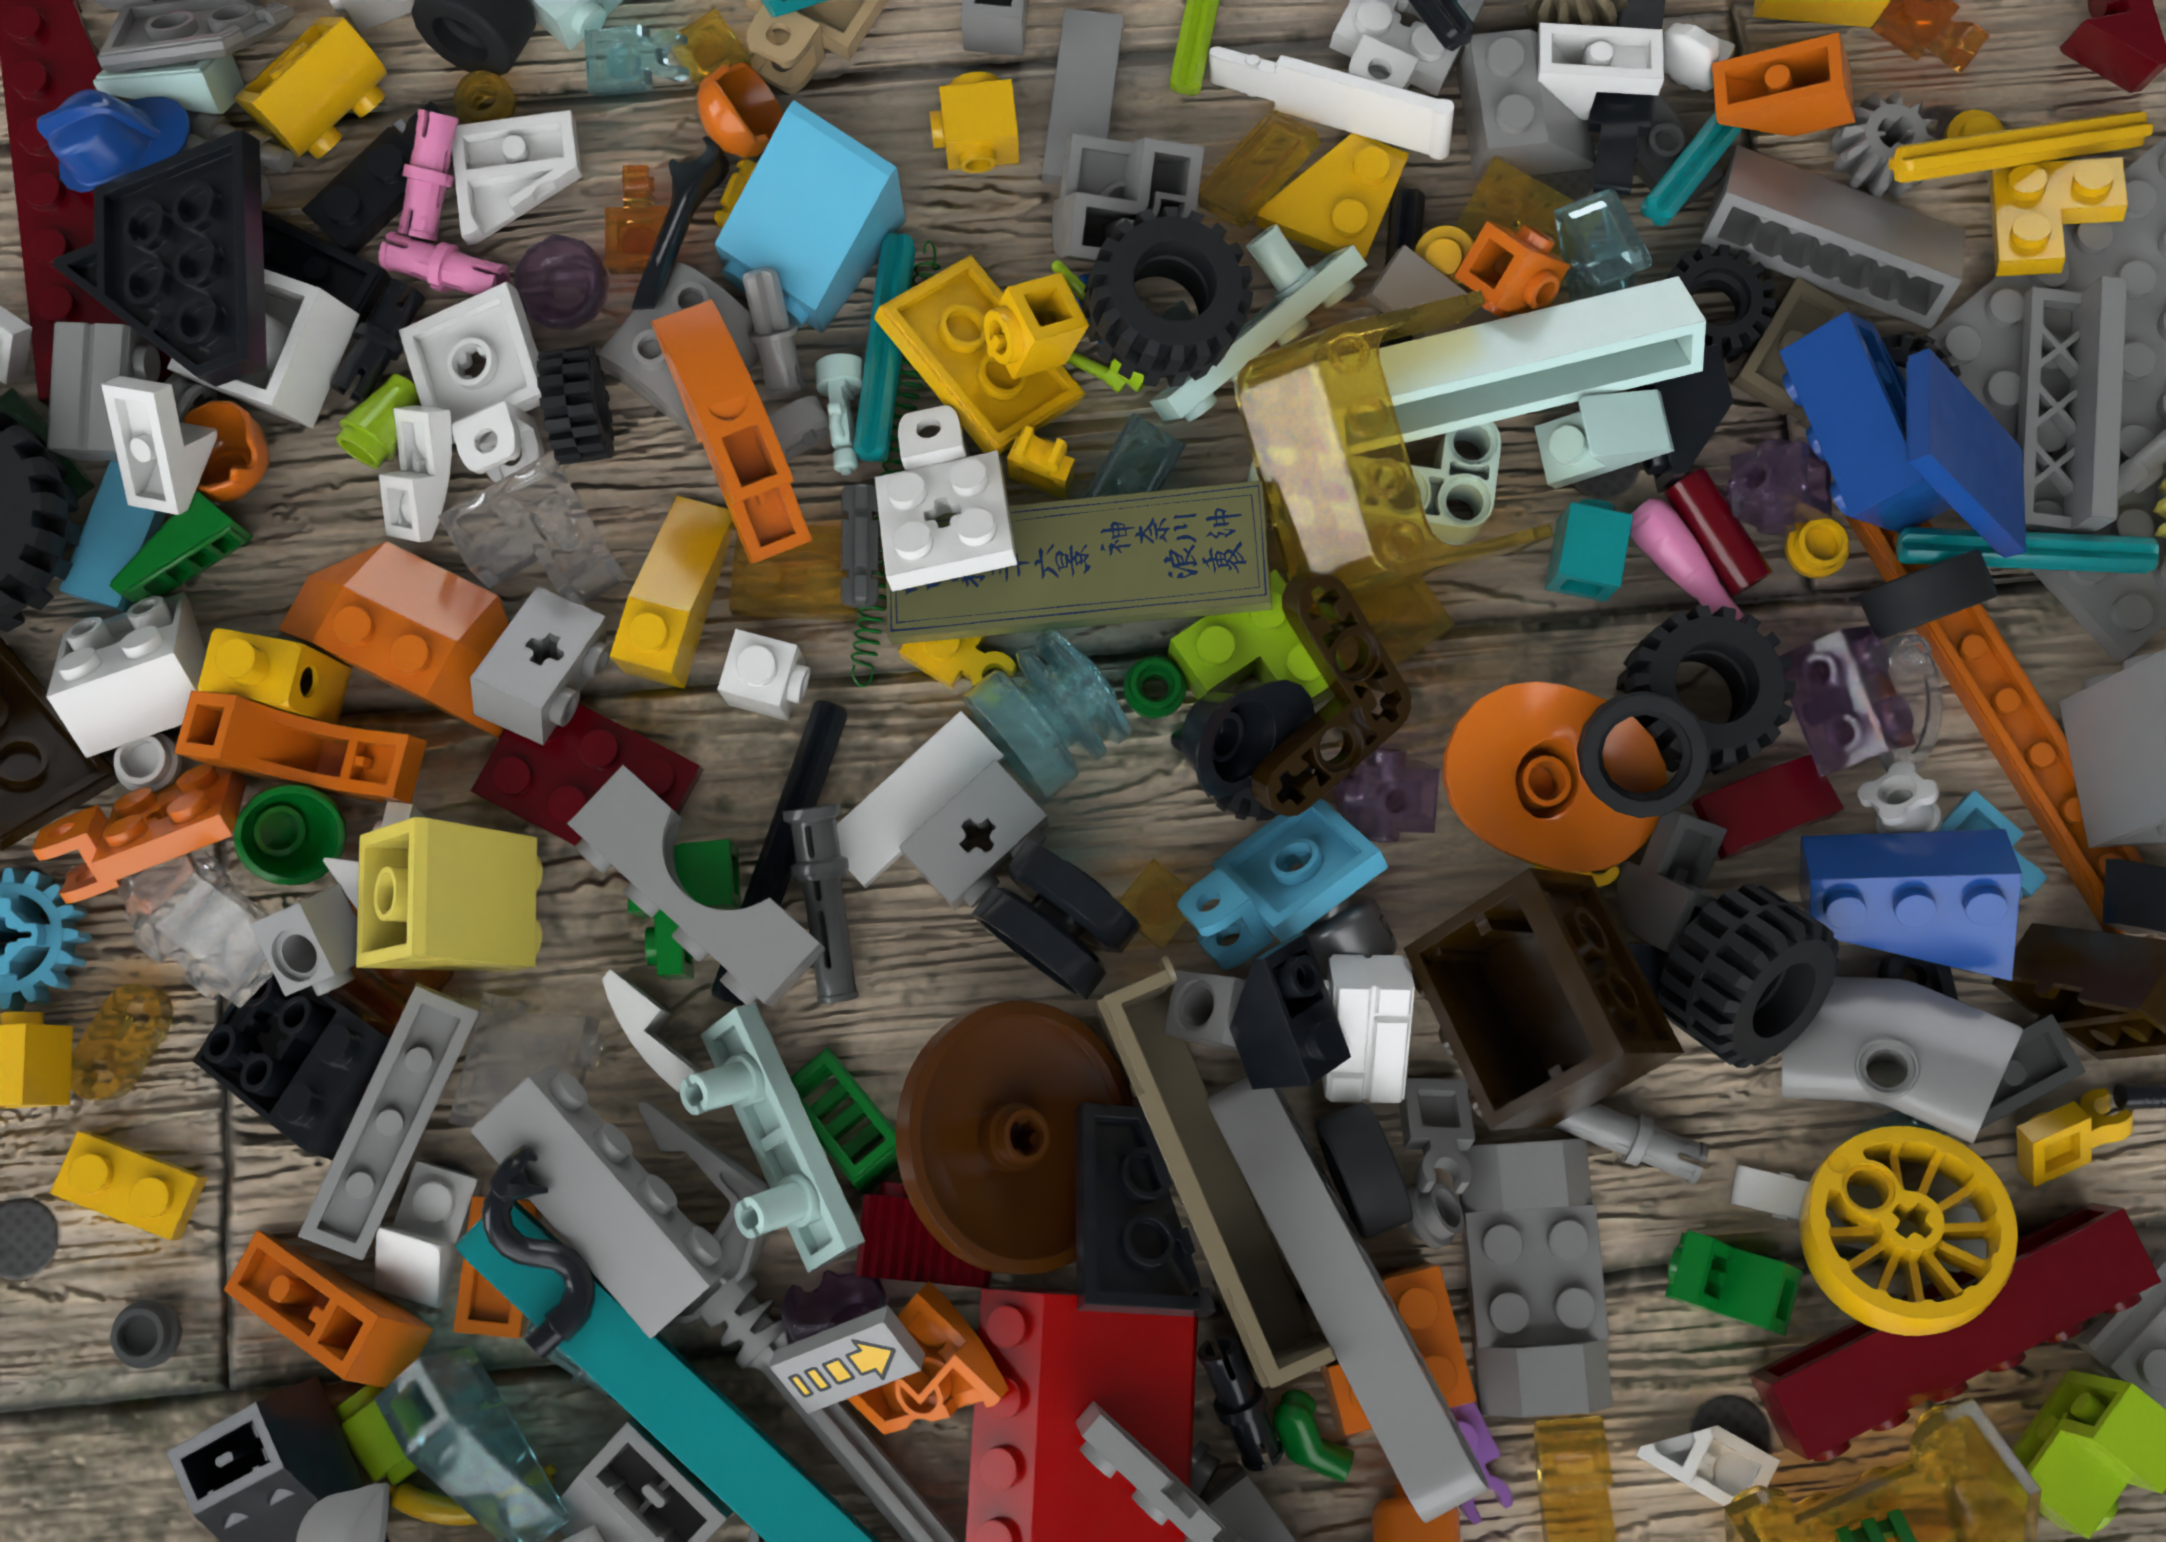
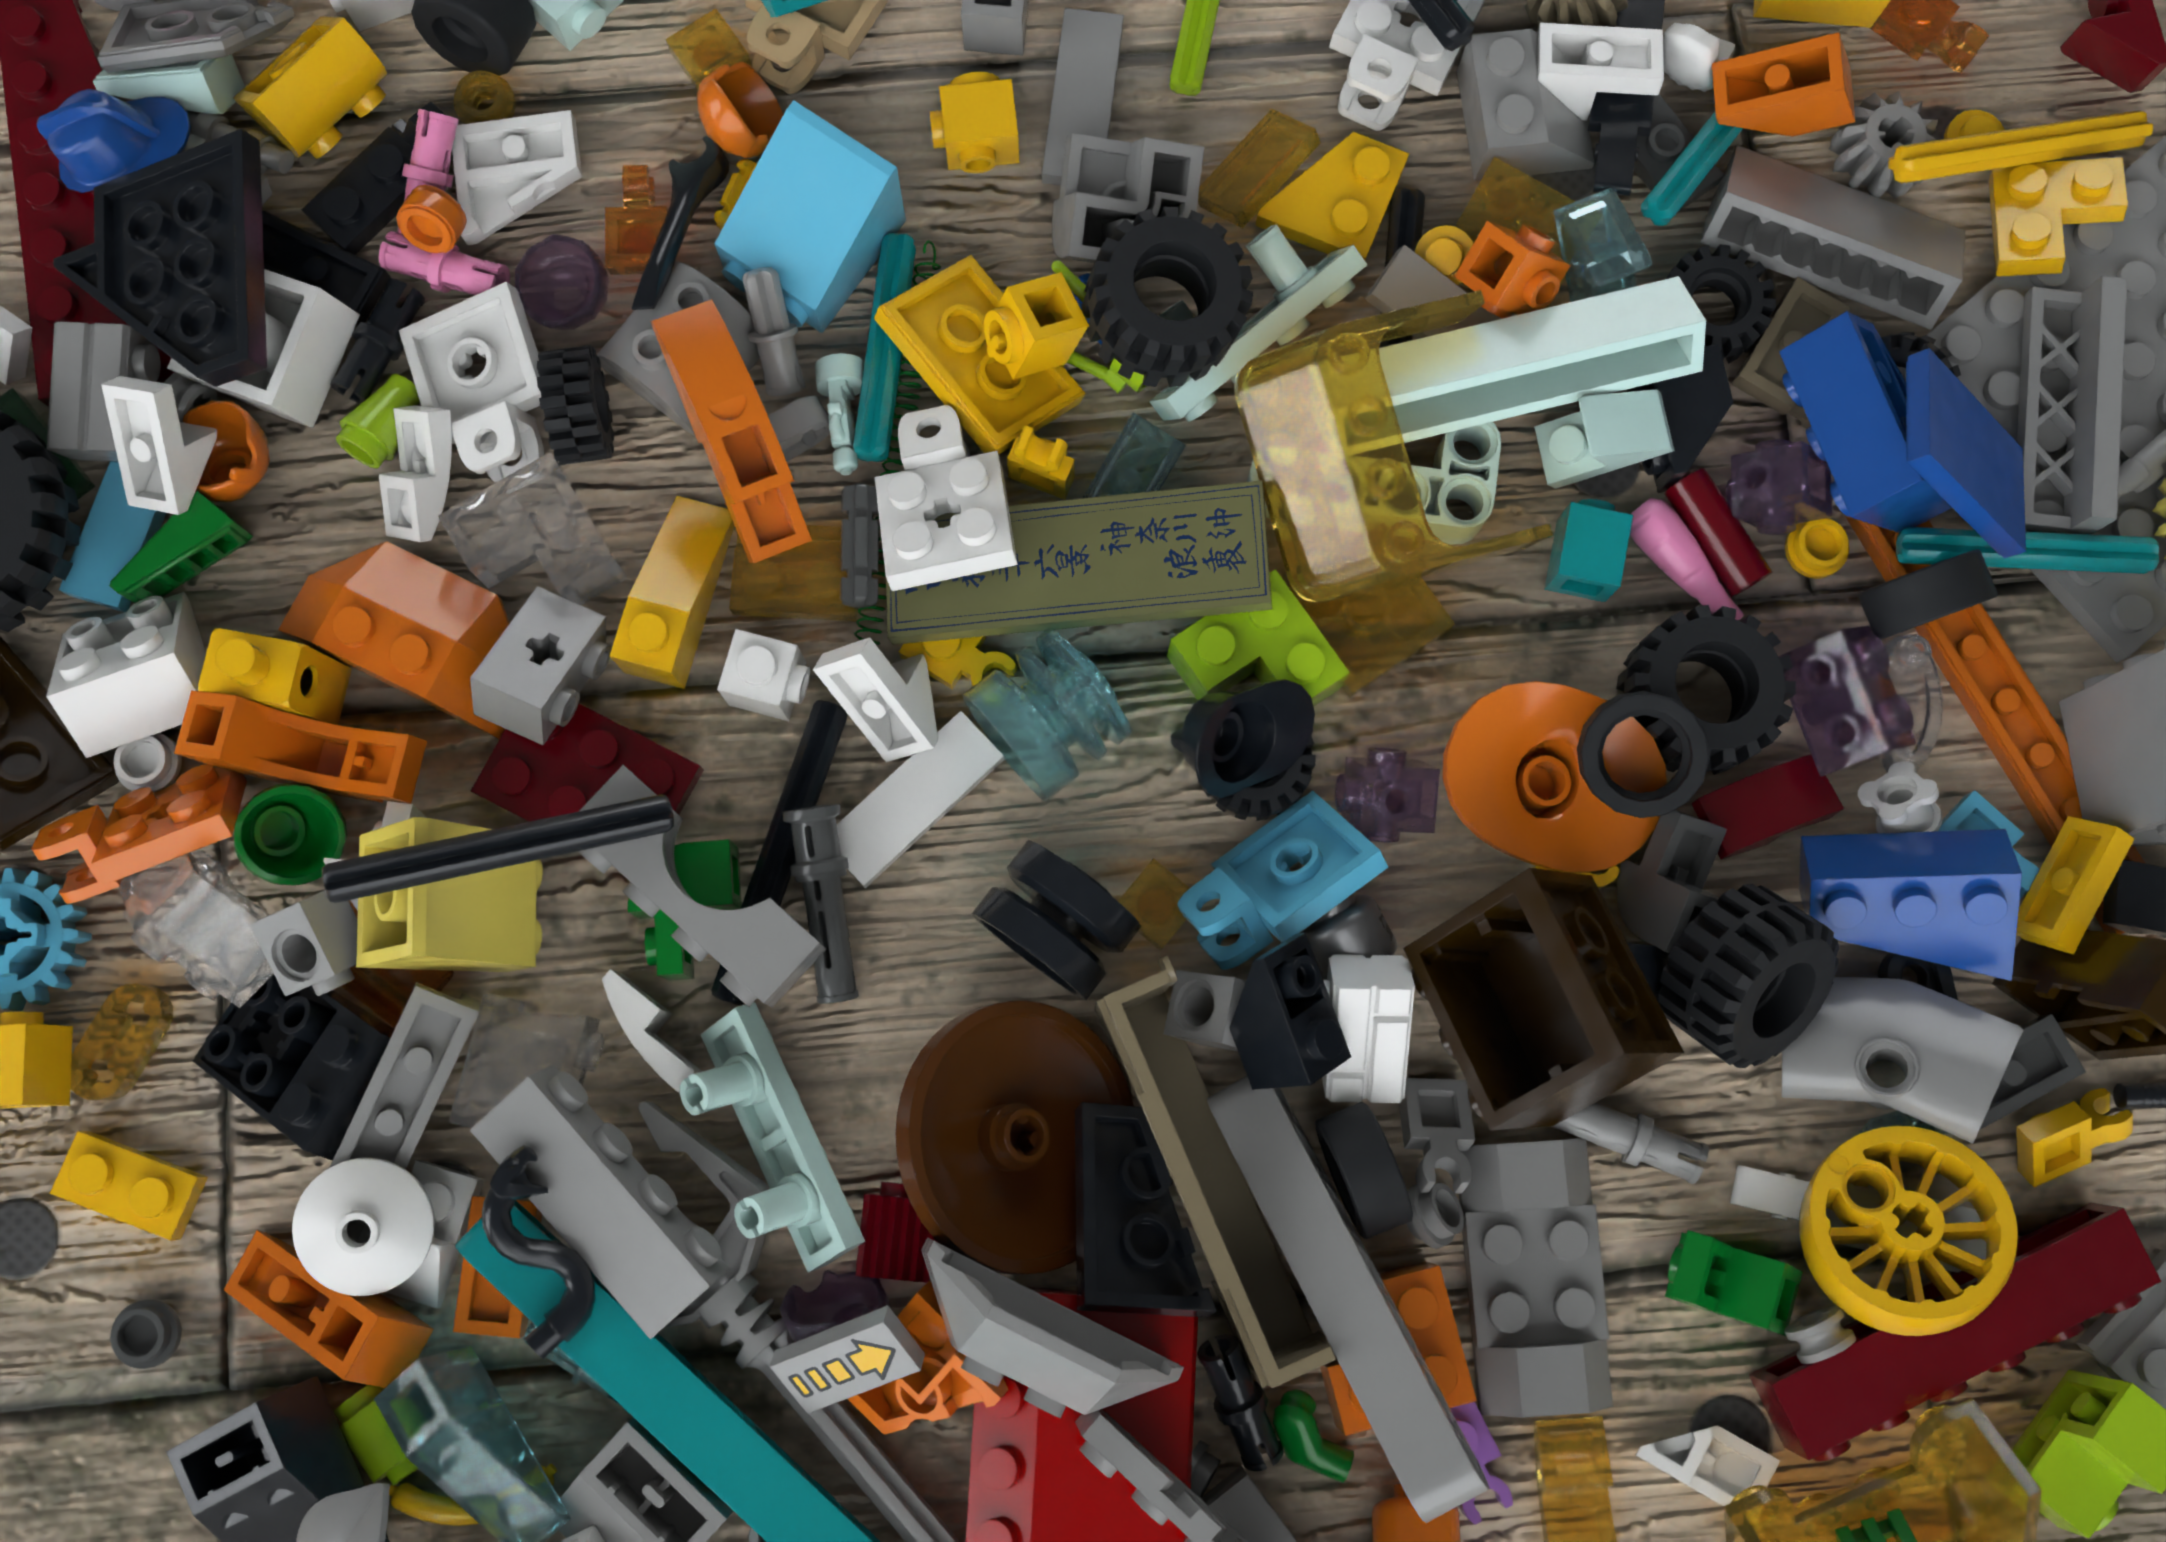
(382, 1197): none -> white dish
(431, 219): none -> orange tile
(496, 848): none -> black axle
(626, 56): clear light blue plate -> none
(878, 1163): green slope -> none
(883, 699): none -> white slope
(940, 843): light grey brick -> none
(1037, 1341): none -> light grey wedge
(1154, 668): green plate -> none
(1339, 100): white piece -> none
(1348, 709): dark brown beam -> none
(1820, 1334): none -> light grey bush
(2072, 883): none -> yellow plate

